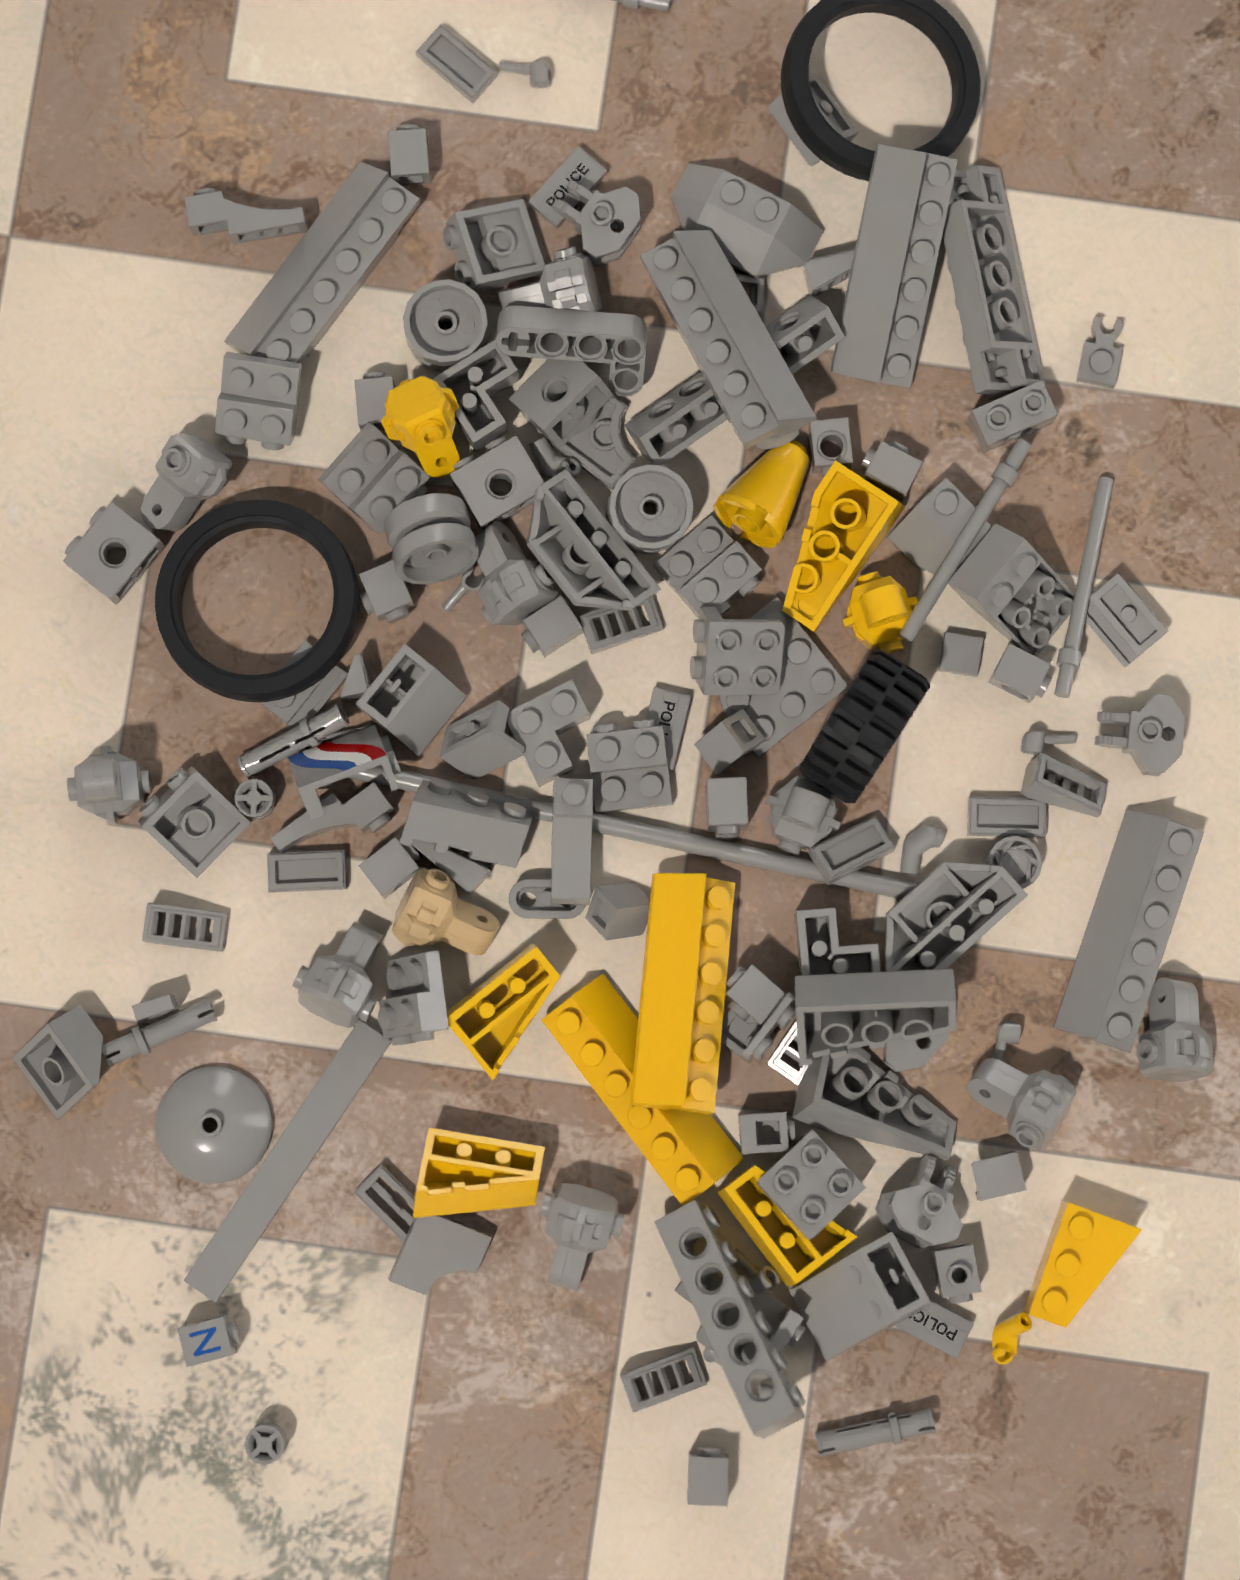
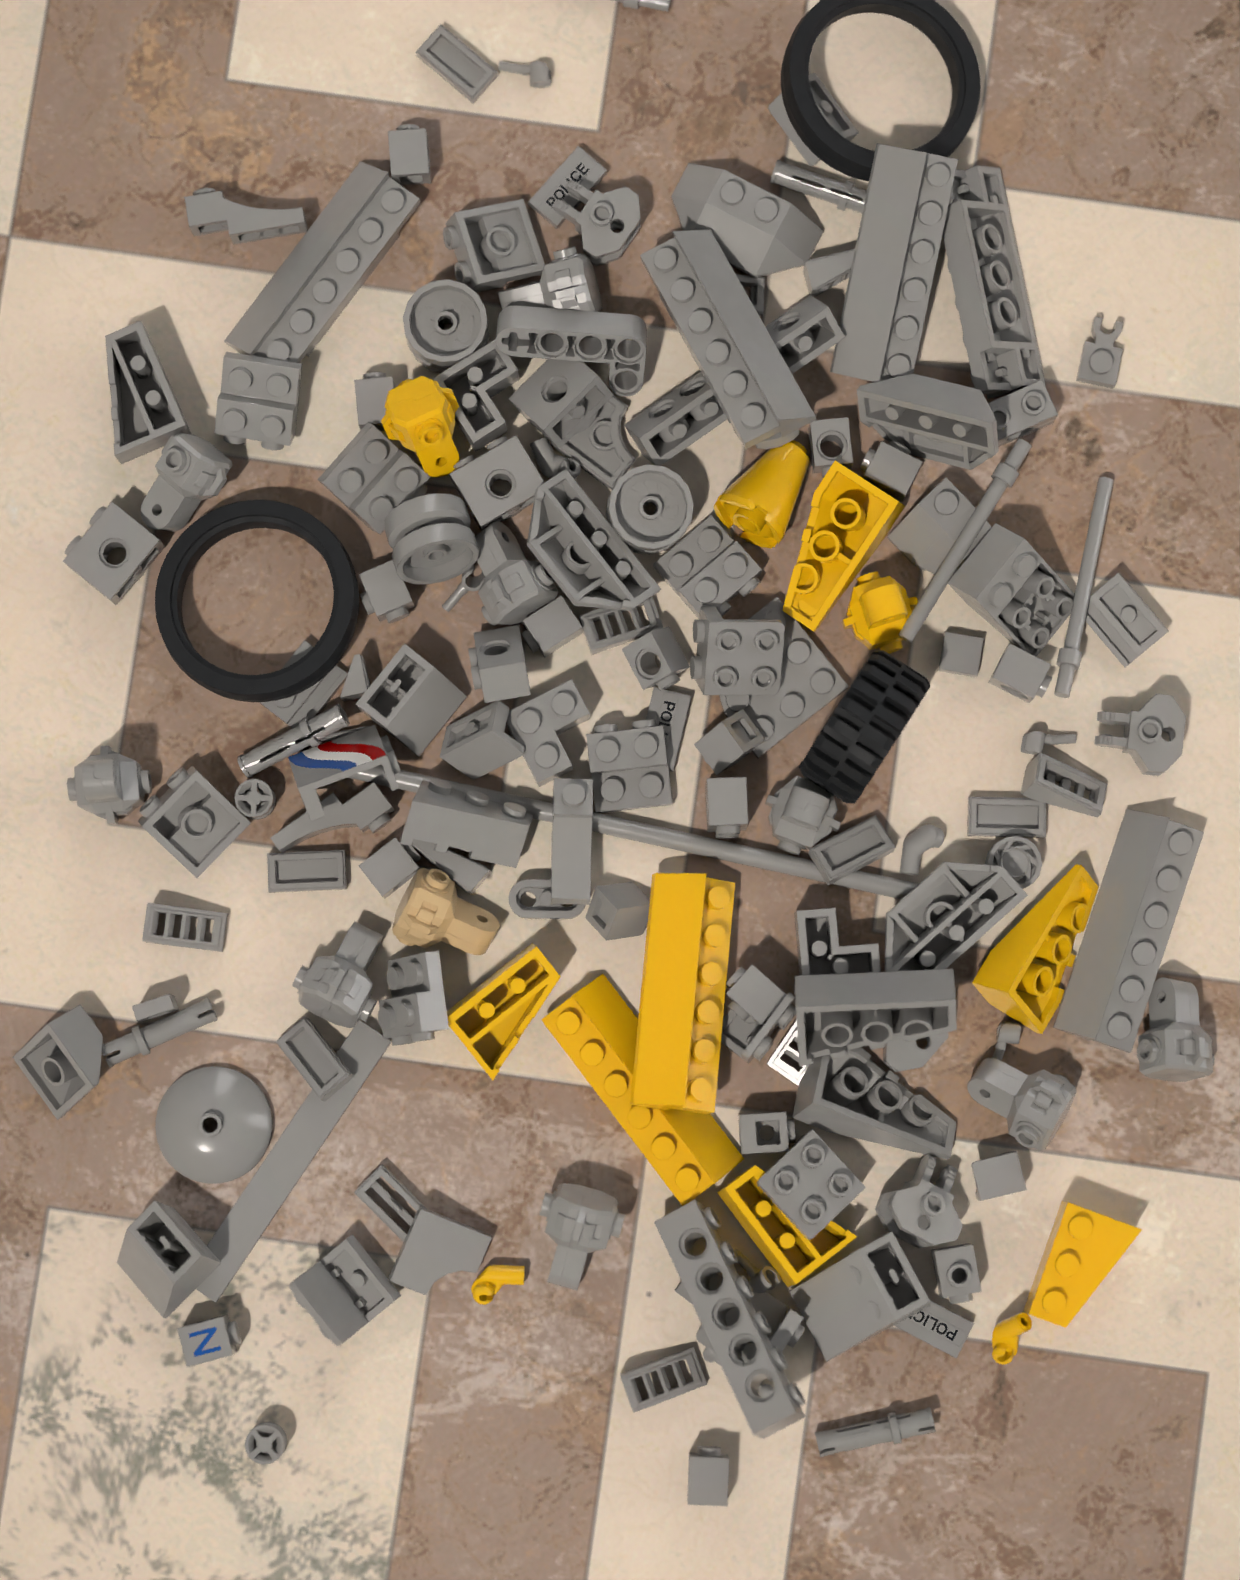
(141, 395): none -> light grey wedge
(165, 1257): none -> light grey slope
(314, 1059): none -> light grey tile
(344, 1291): none -> light grey bracket
(475, 1174): yellow wedge -> none
(492, 1280): none -> yellow arm
(499, 664): none -> light grey brick
(642, 659): none -> light grey brick
(784, 175): none -> light grey pin
(931, 418): none -> light grey wedge
(1029, 962): none -> yellow wedge

